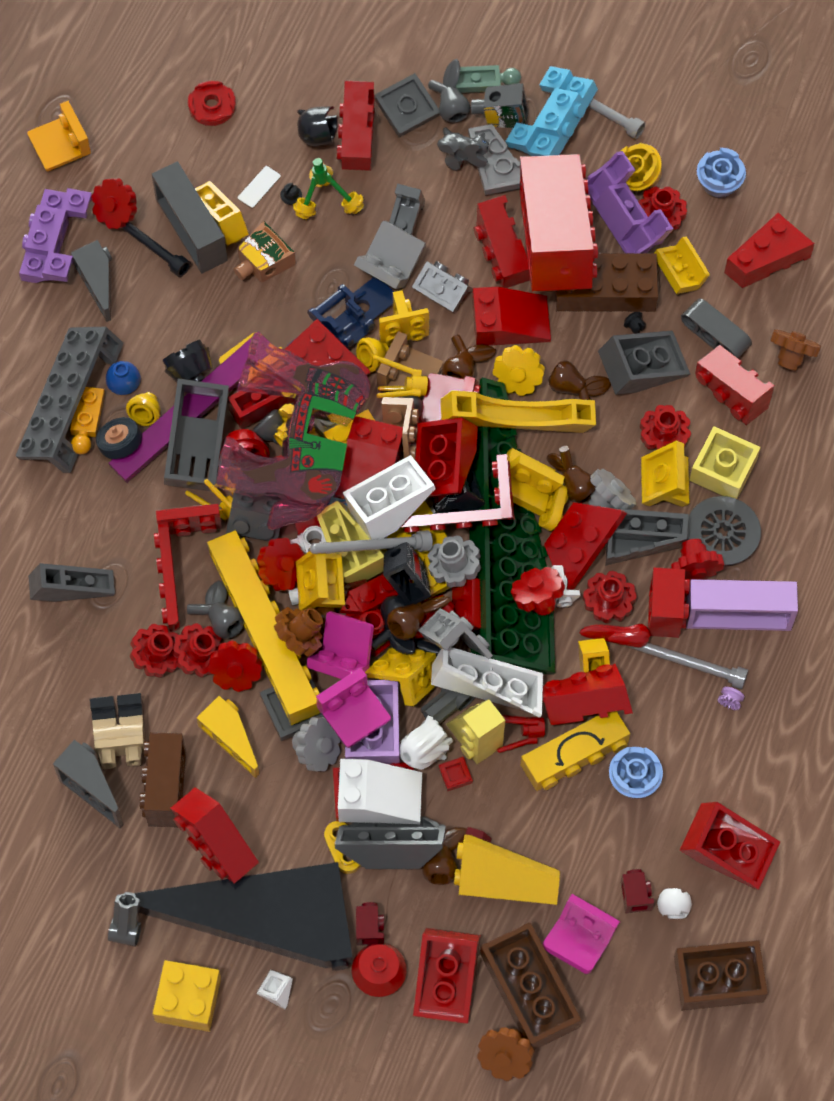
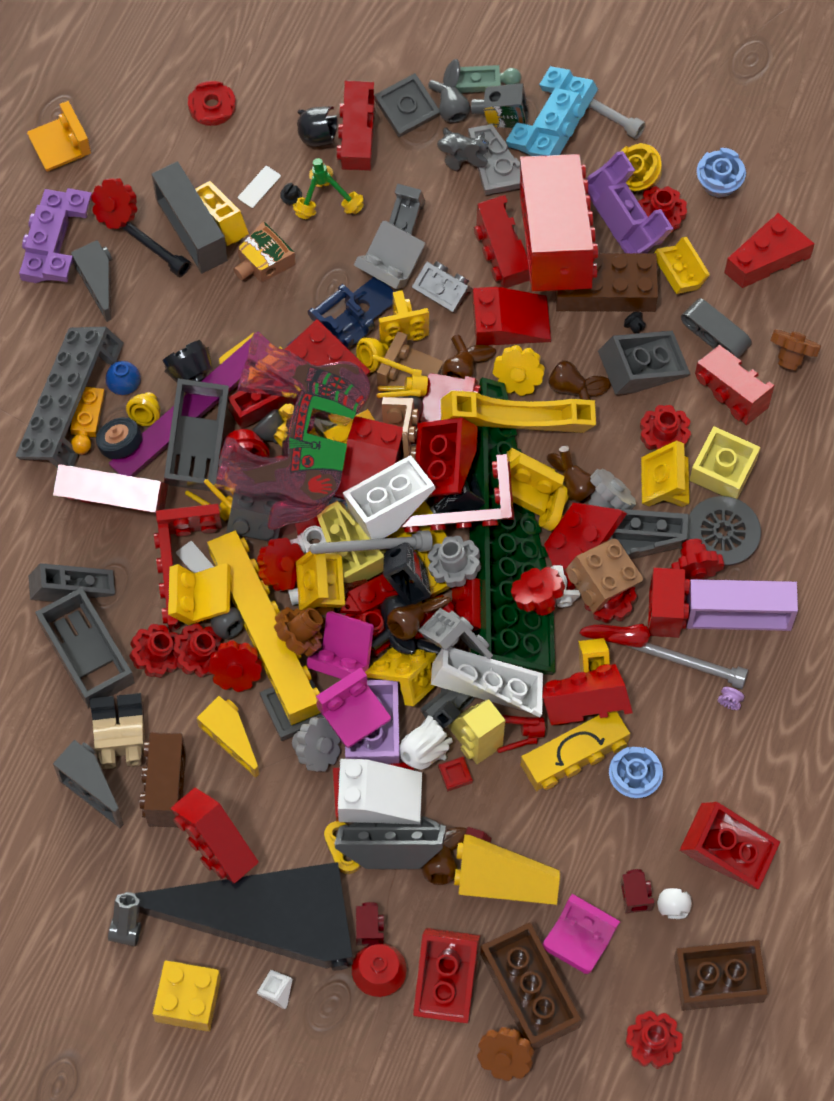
(86, 651): none -> dark grey piece
(110, 489): none -> piece
(193, 558): none -> white sticker
(198, 594): none -> yellow bracket
(450, 712): none -> black piece
(603, 573): none -> medium nougat bracket
(654, 1039): none -> red plant

